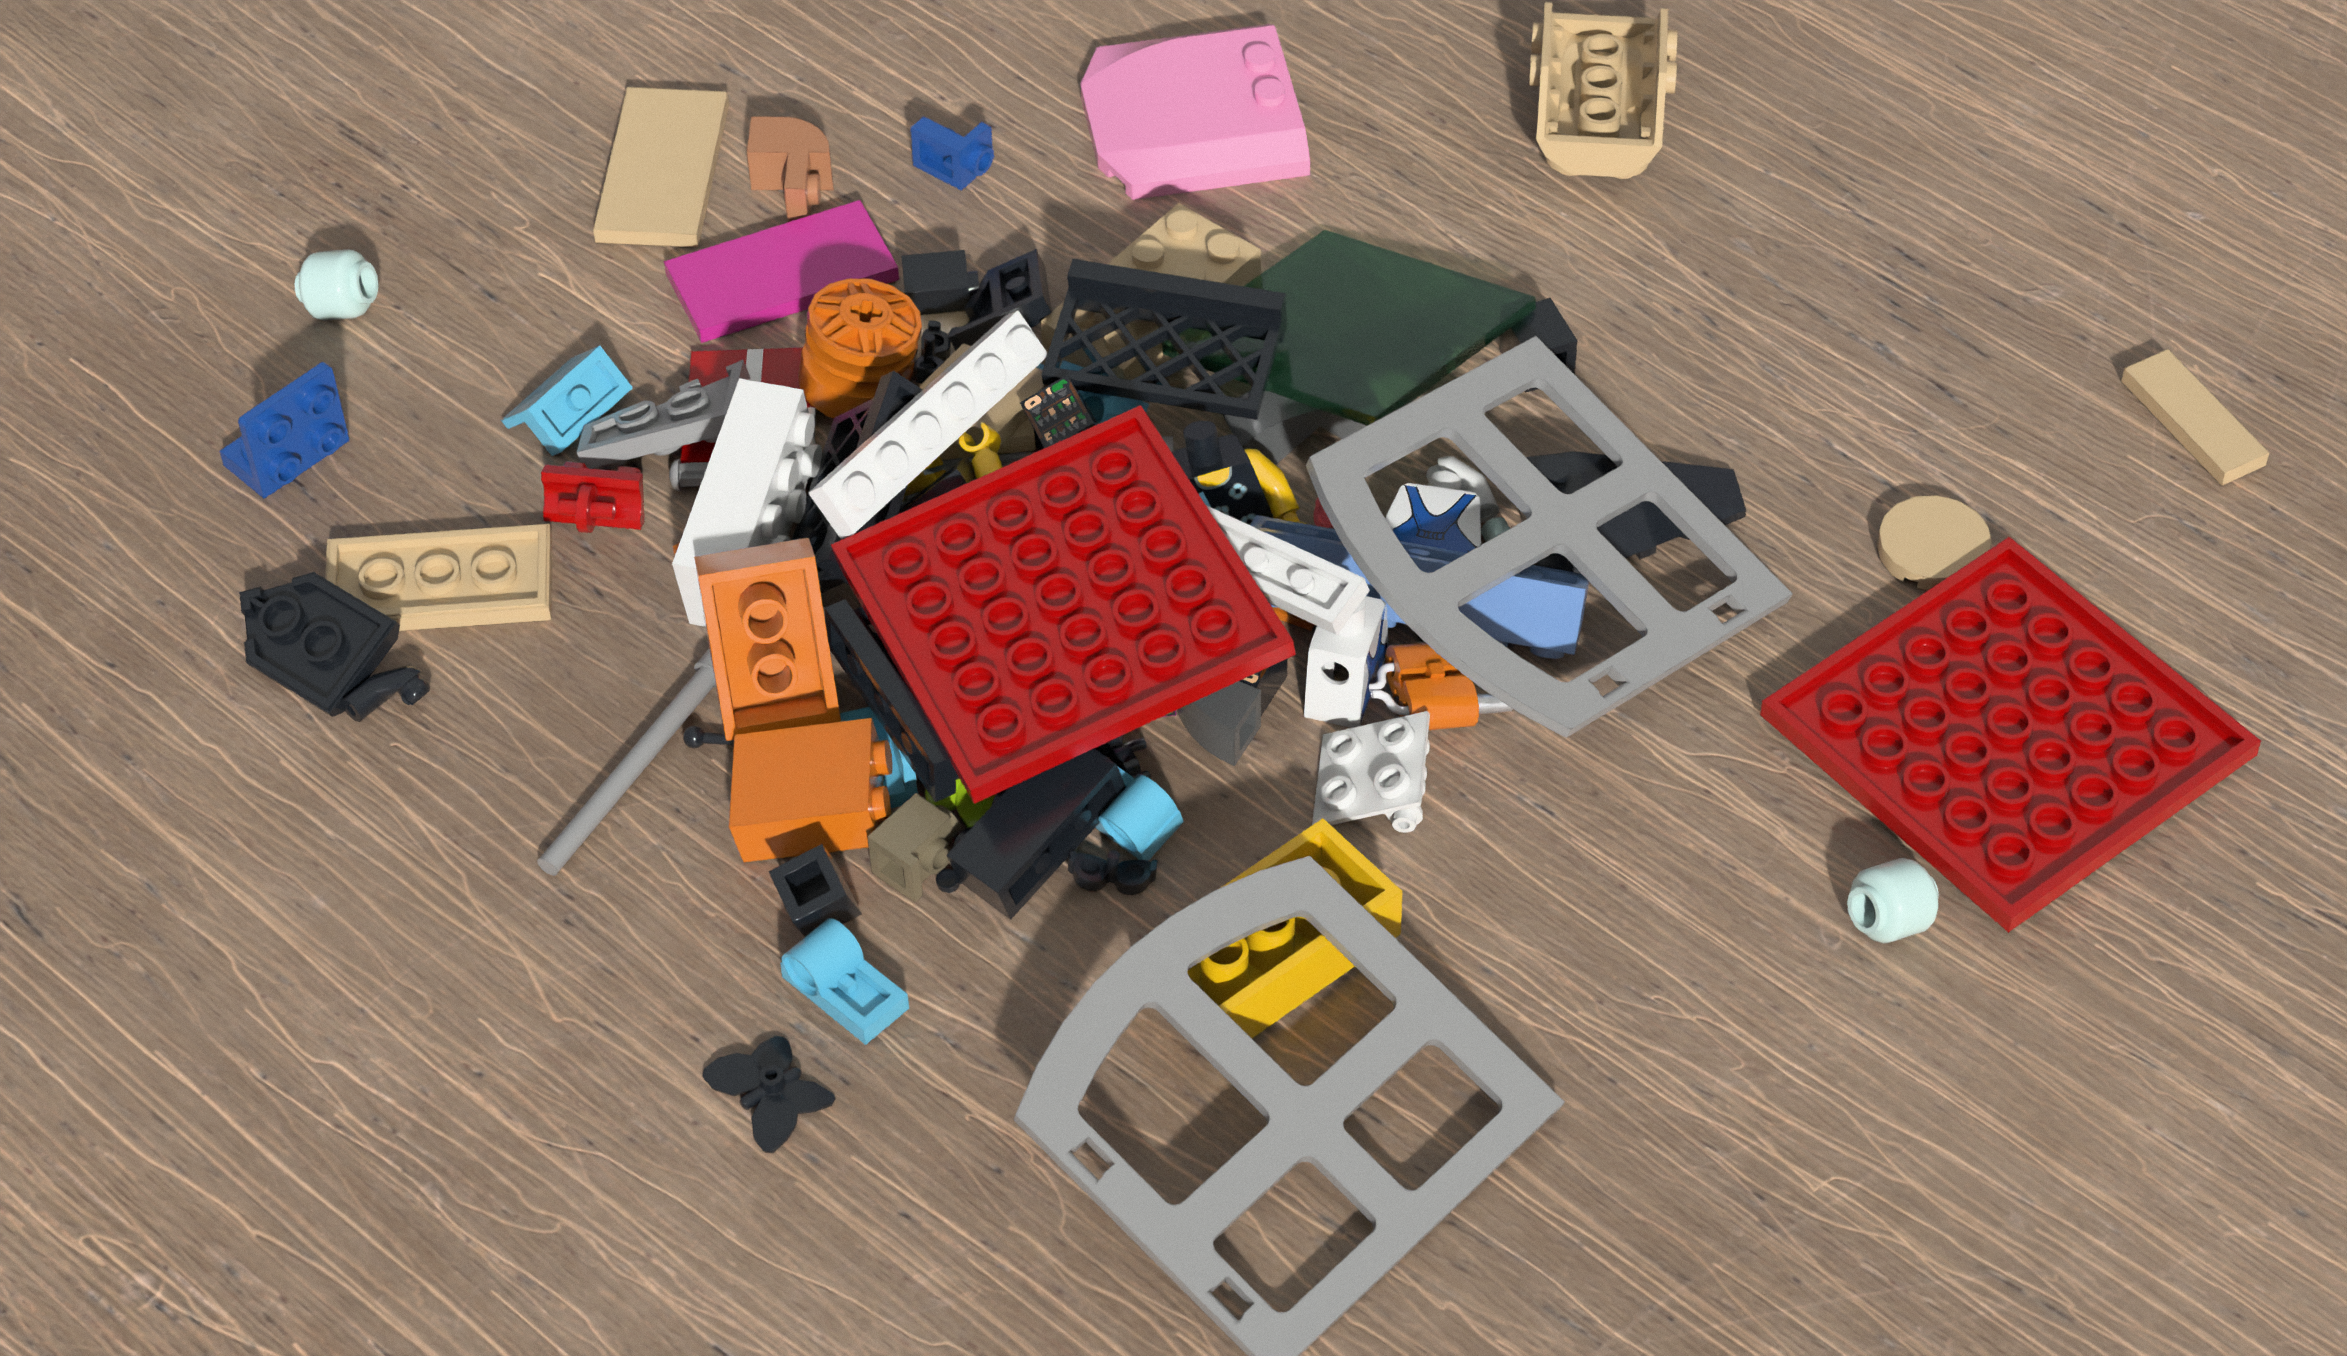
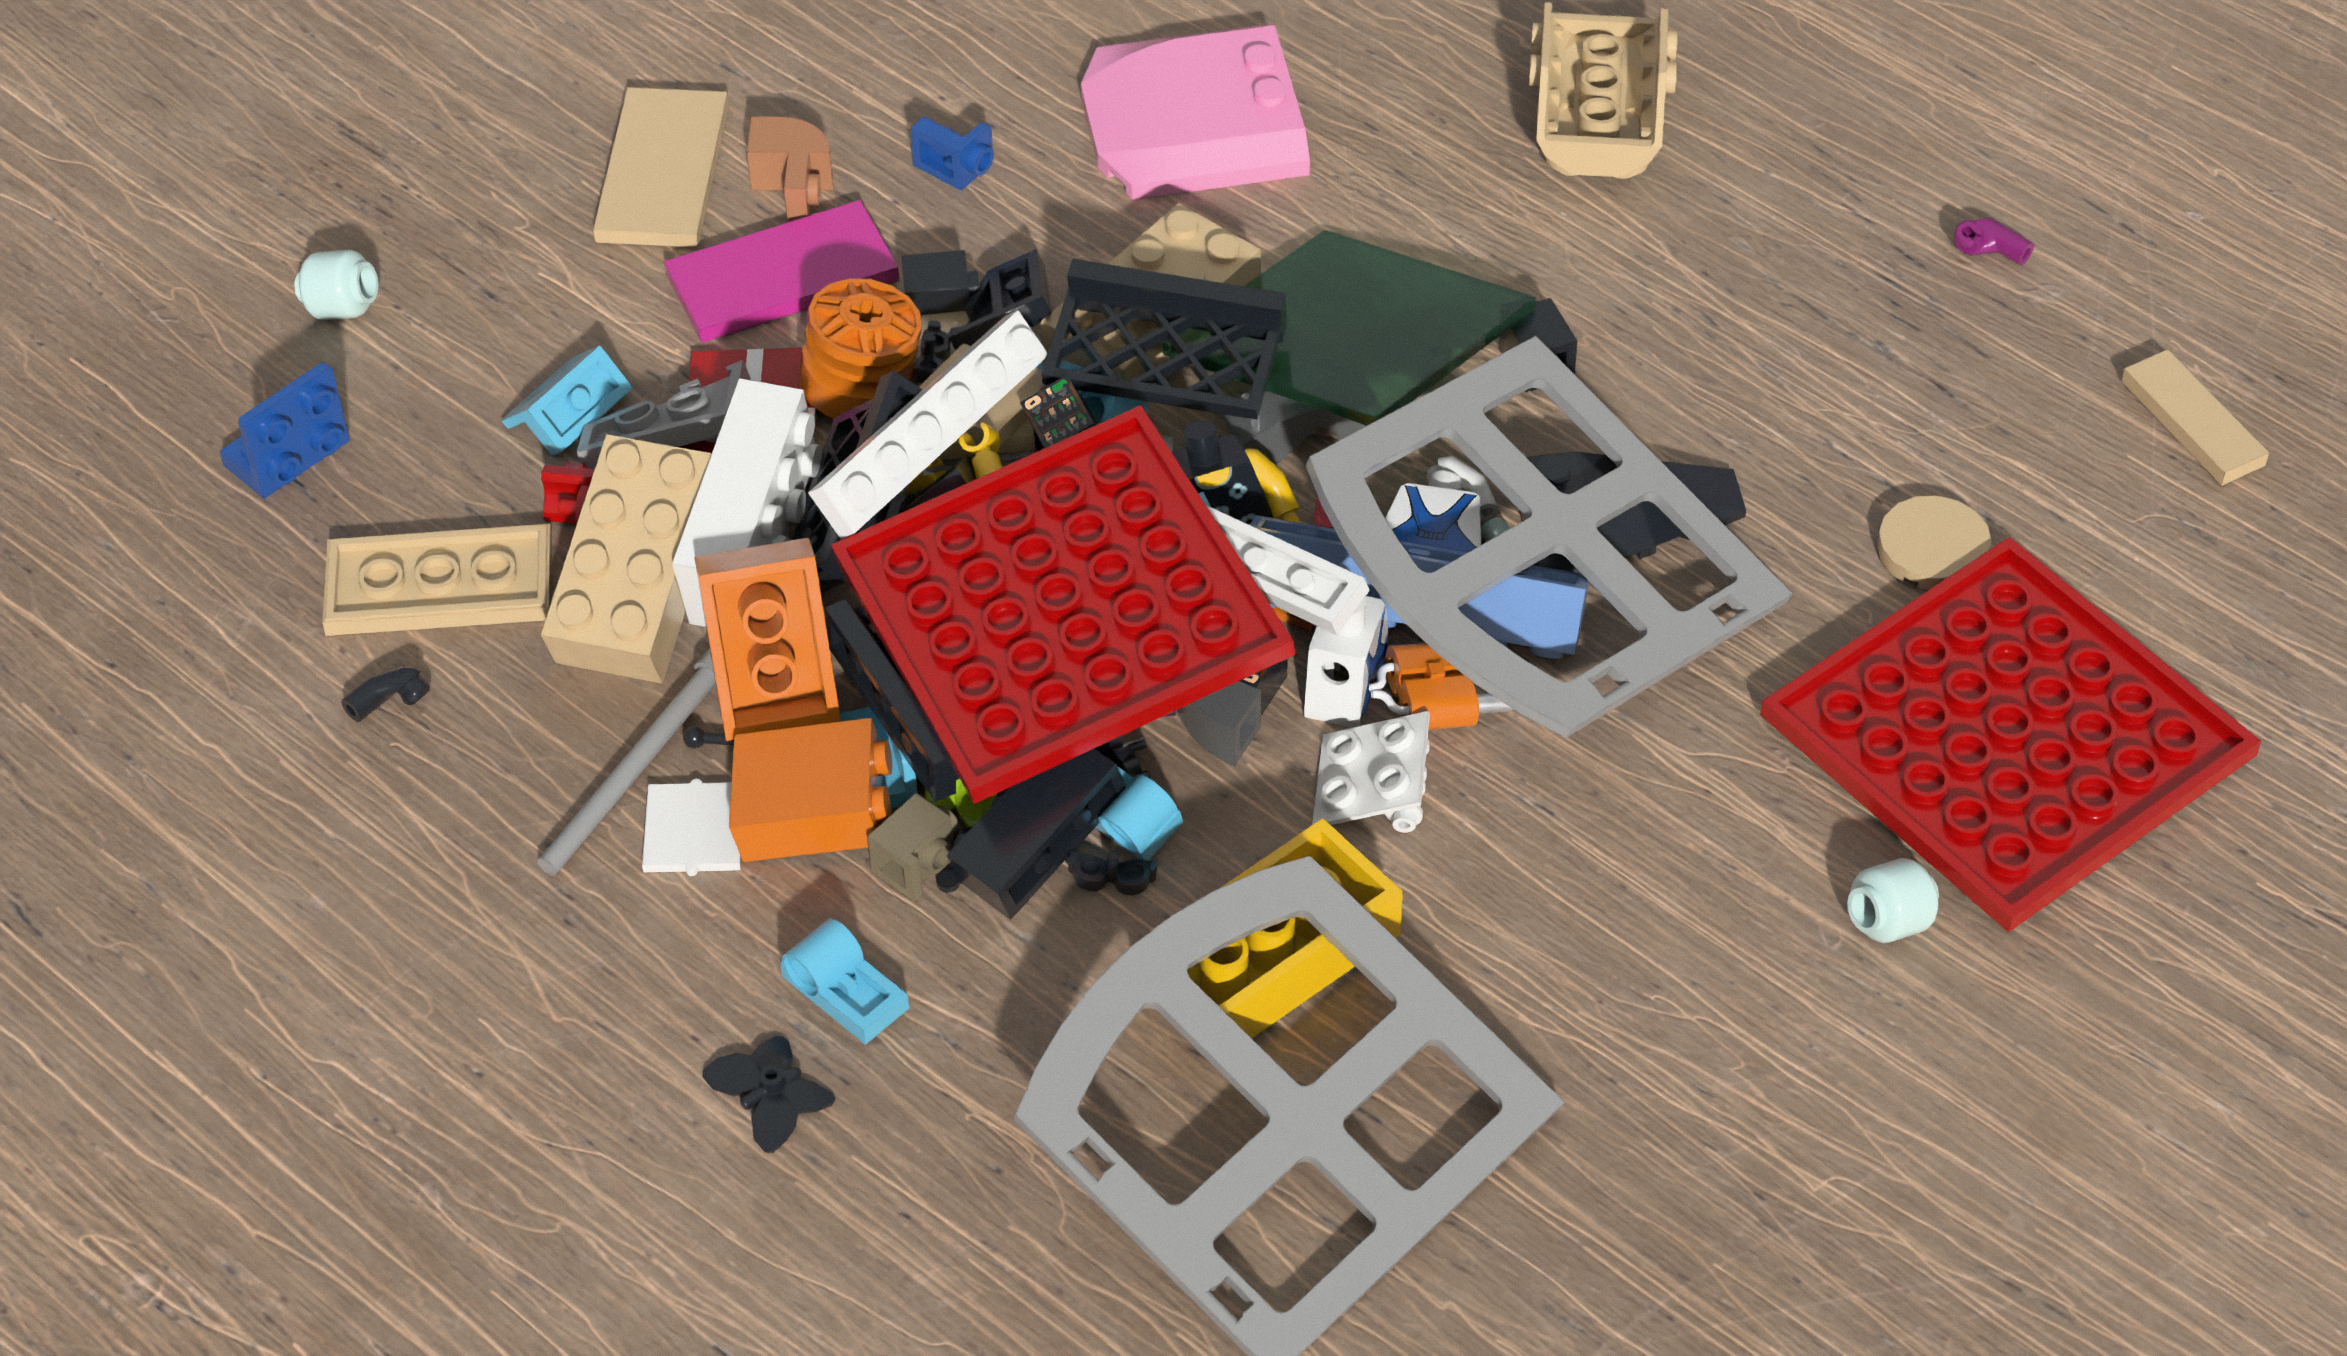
(315, 639): black tile -> none
(618, 587): none -> tan brick
(689, 829): none -> white piece
(814, 890): black brick -> none
(1990, 237): none -> magenta arm

